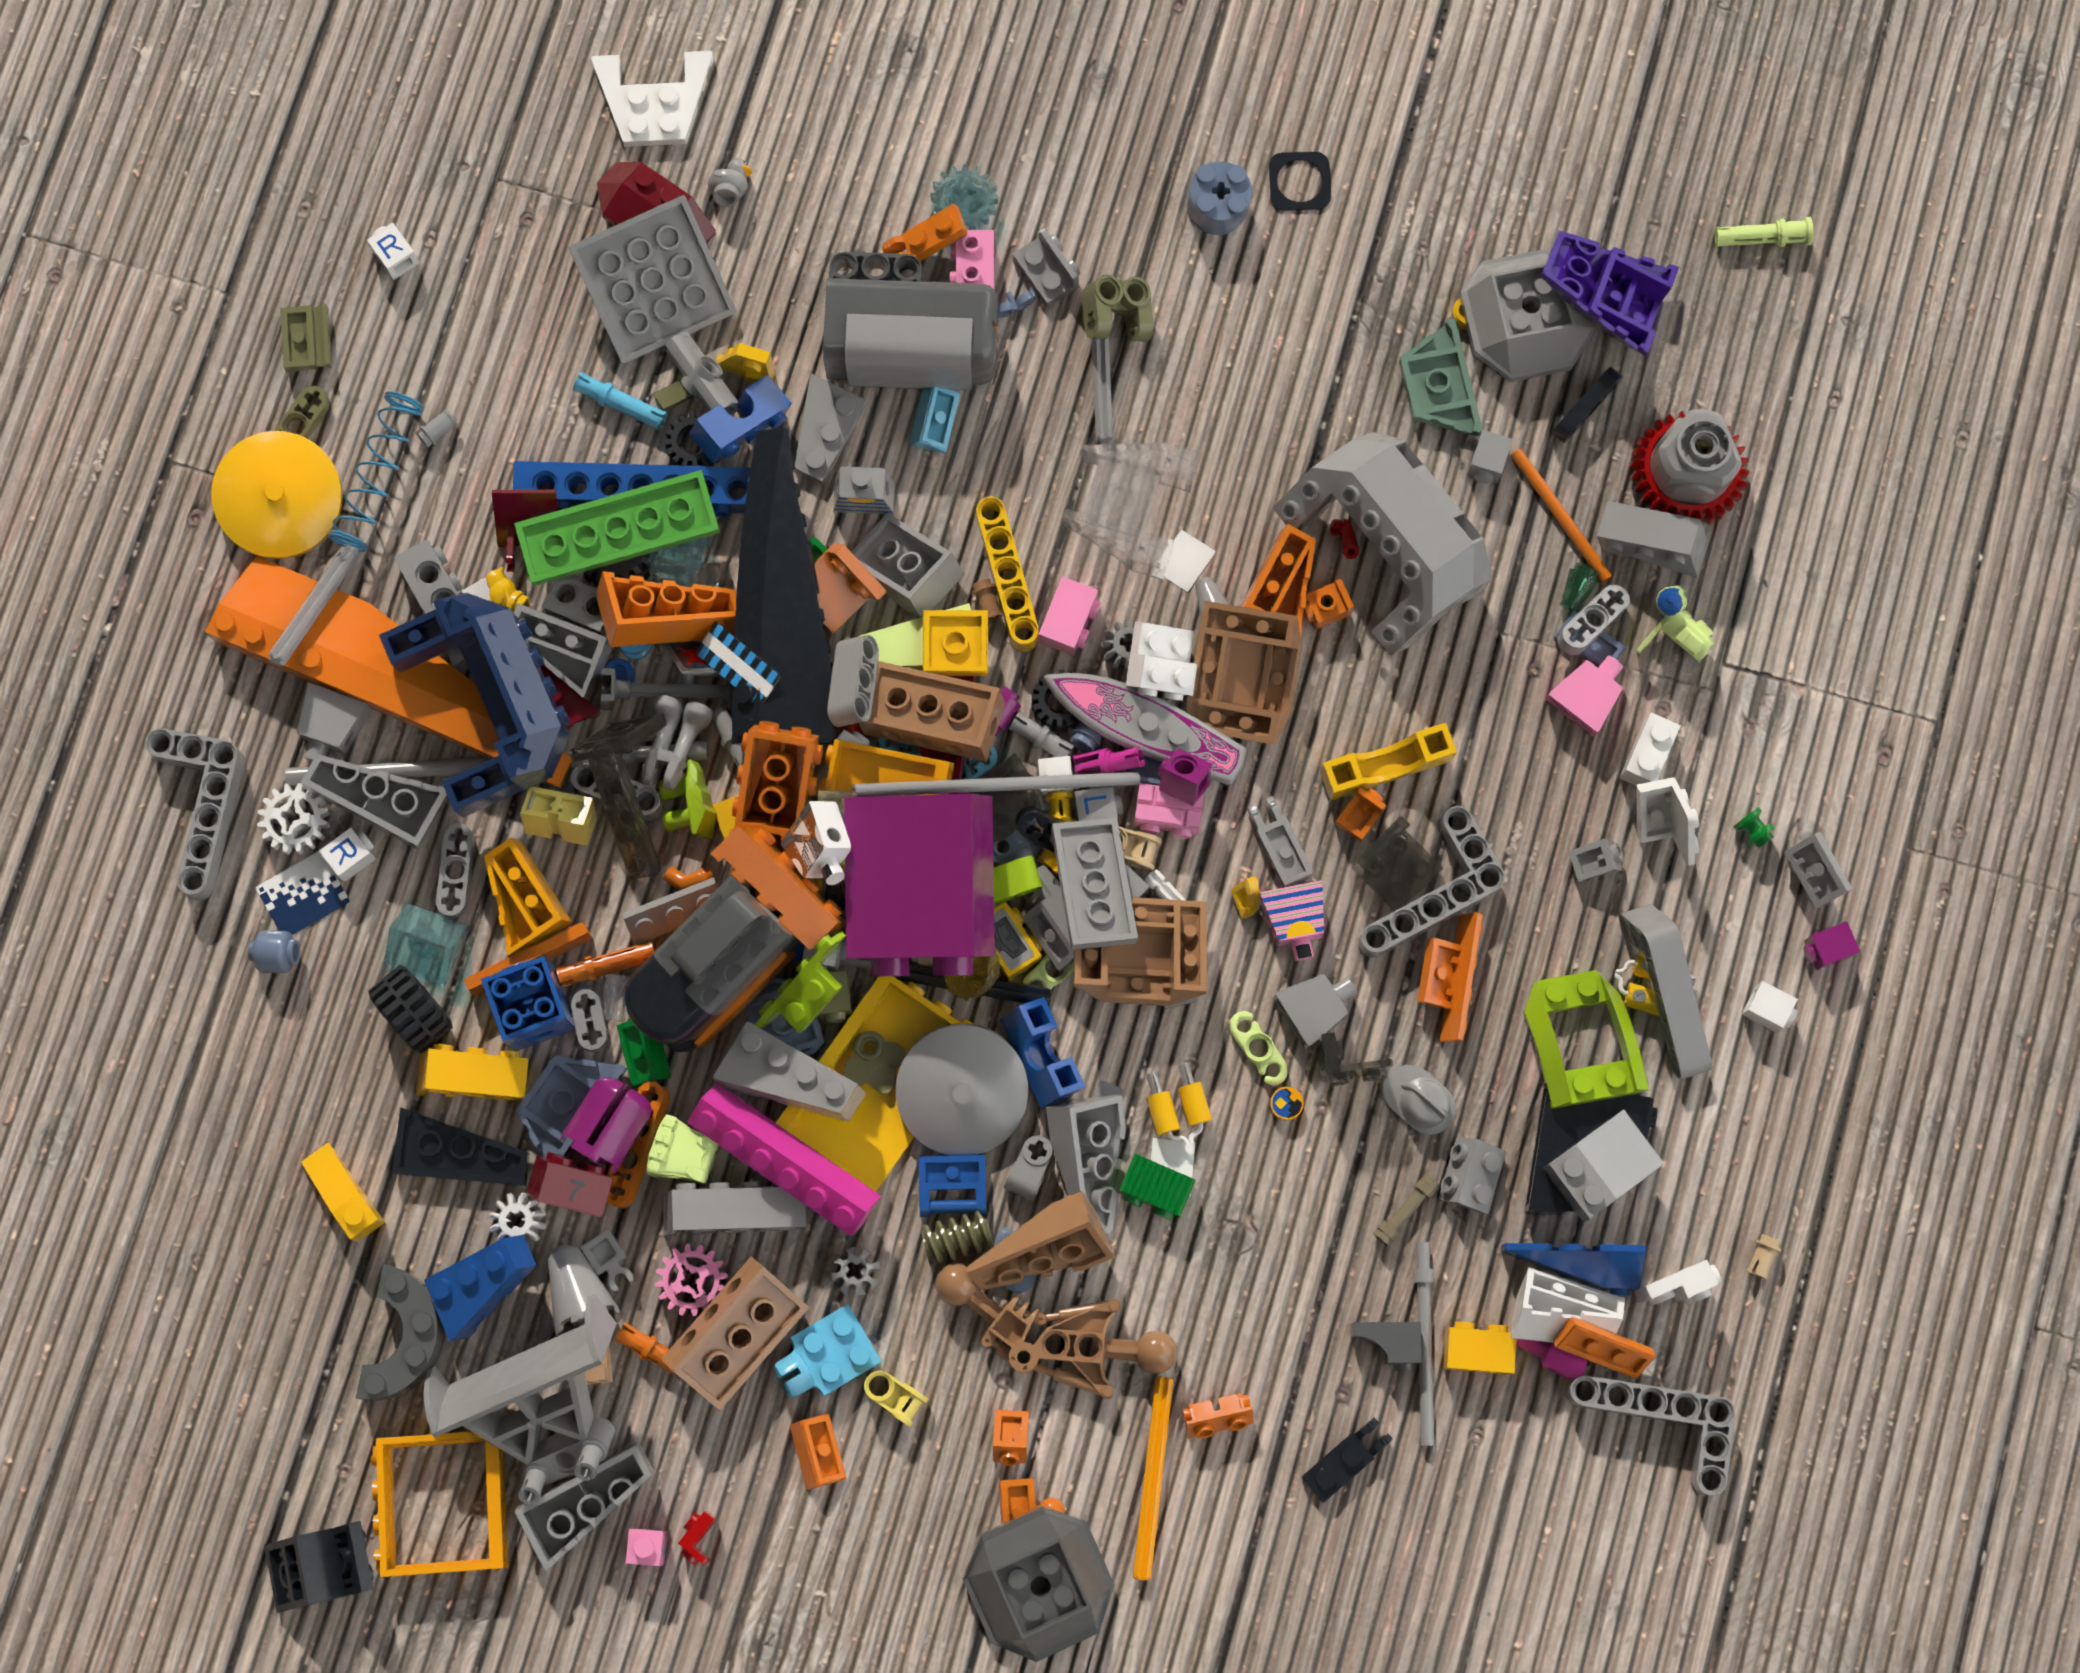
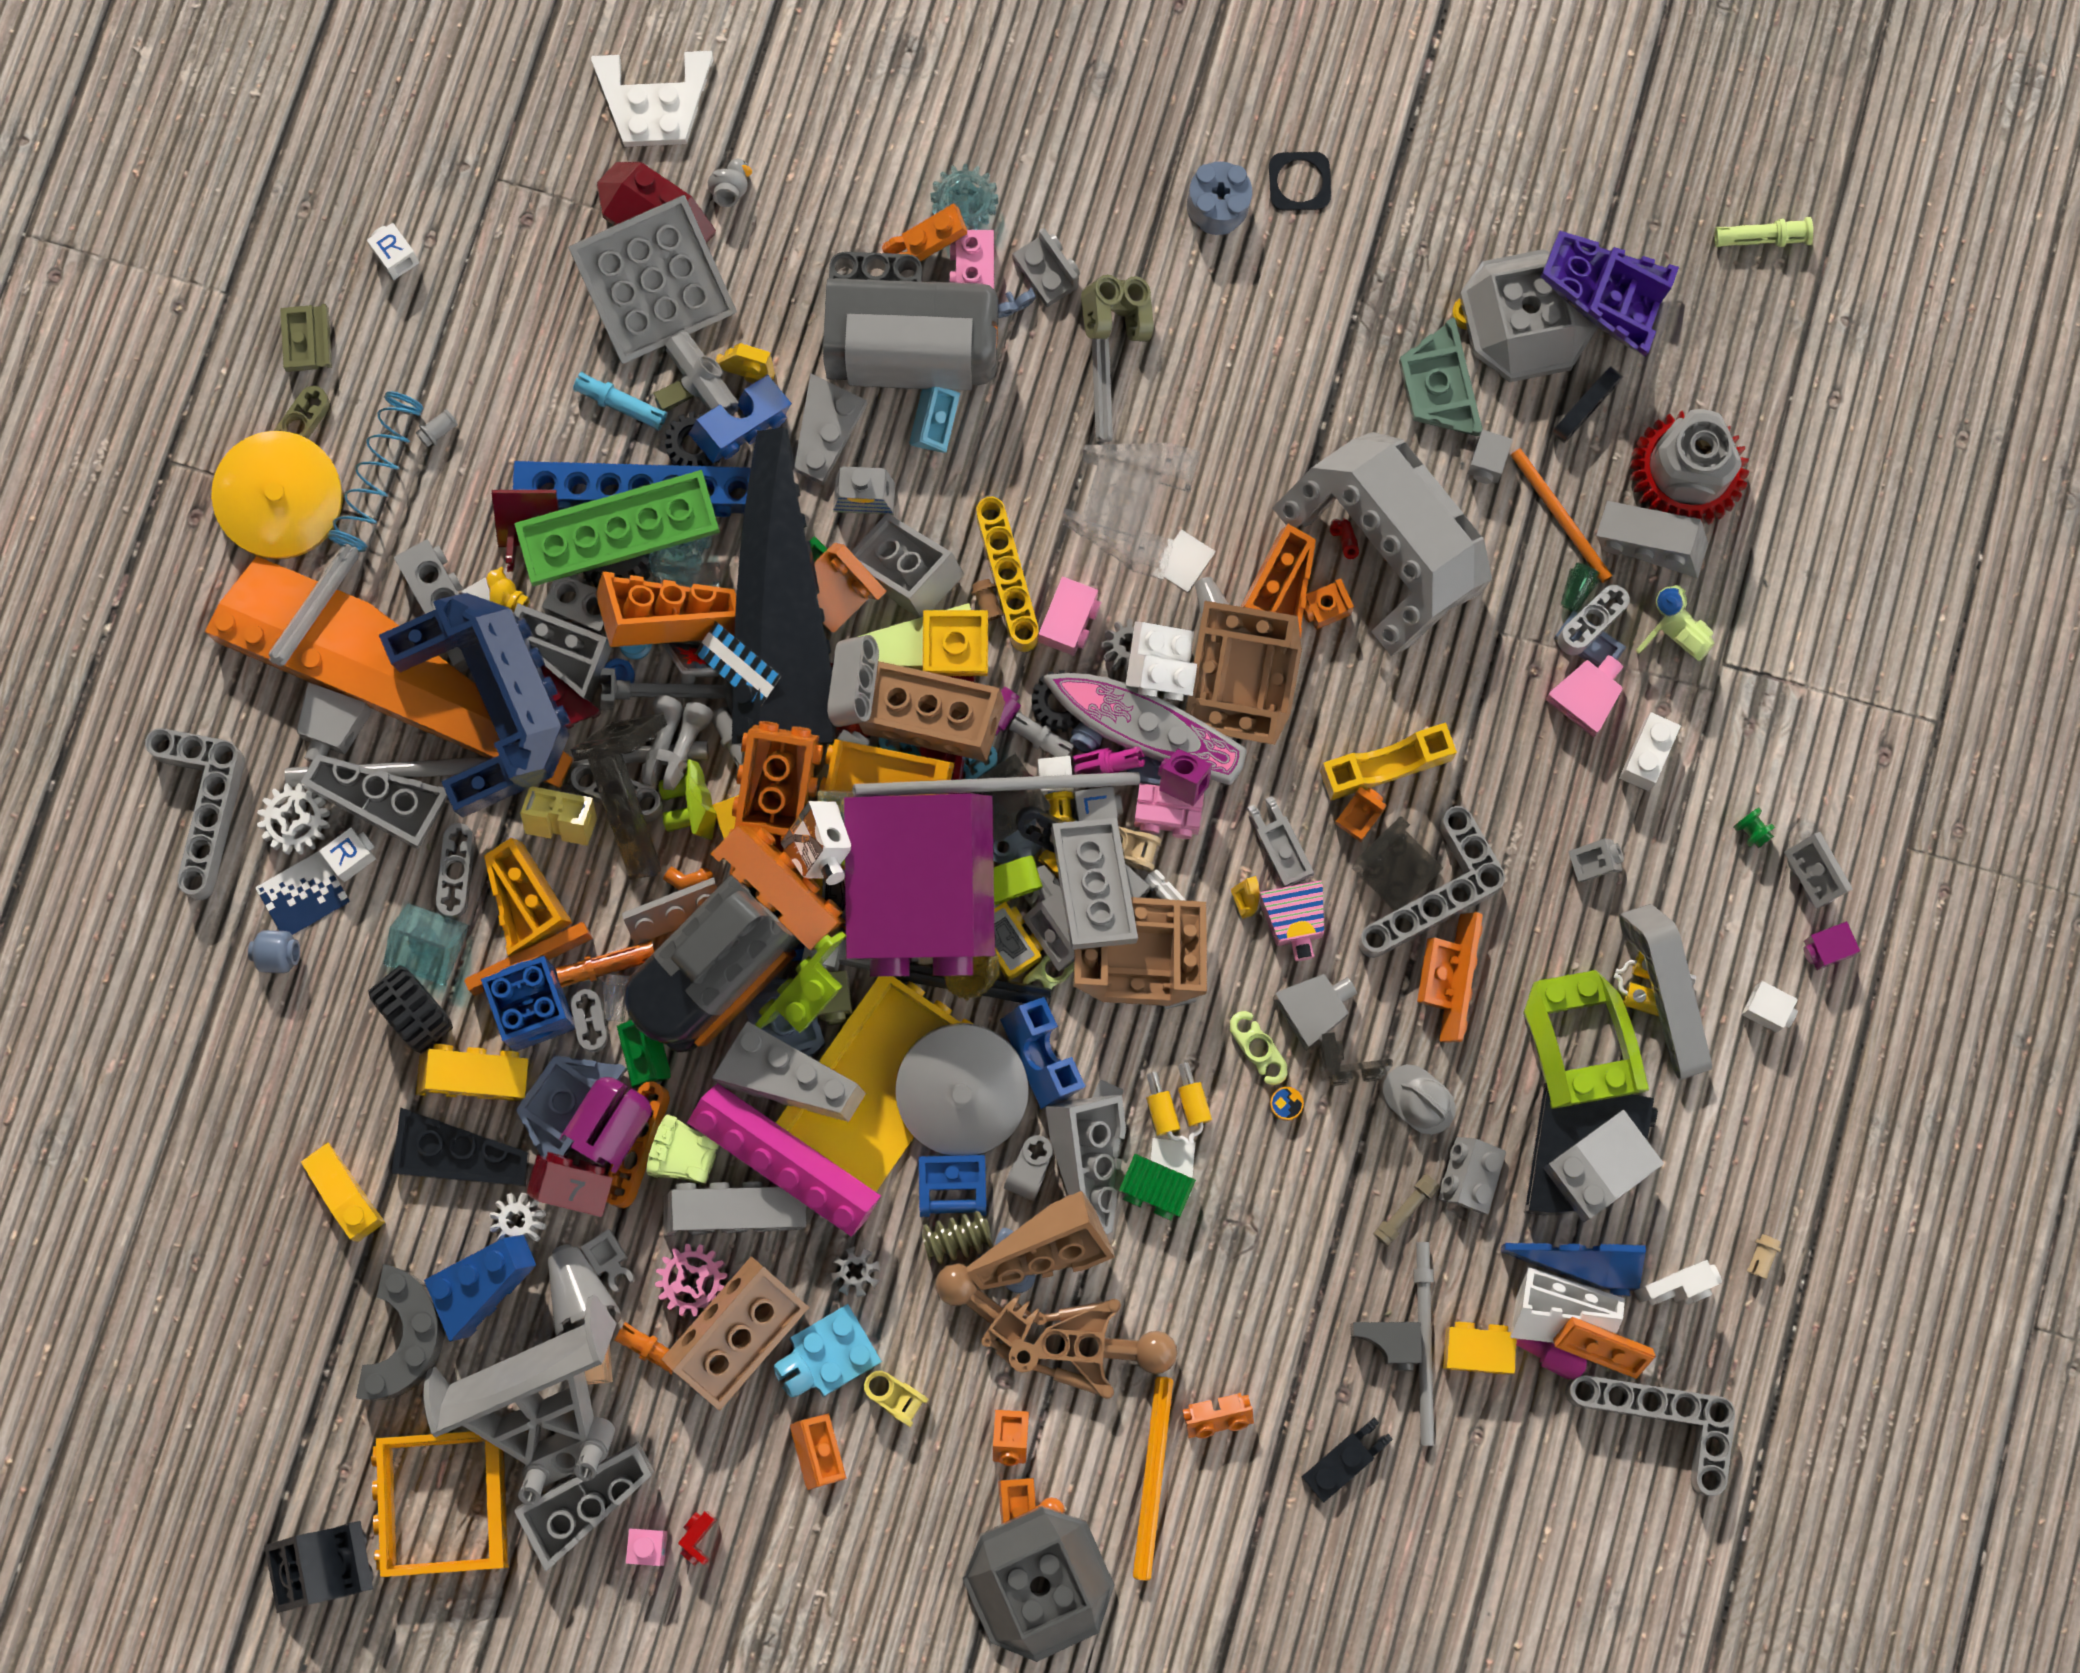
(874, 1067): olive plate -> none
(1666, 813): white bracket -> none

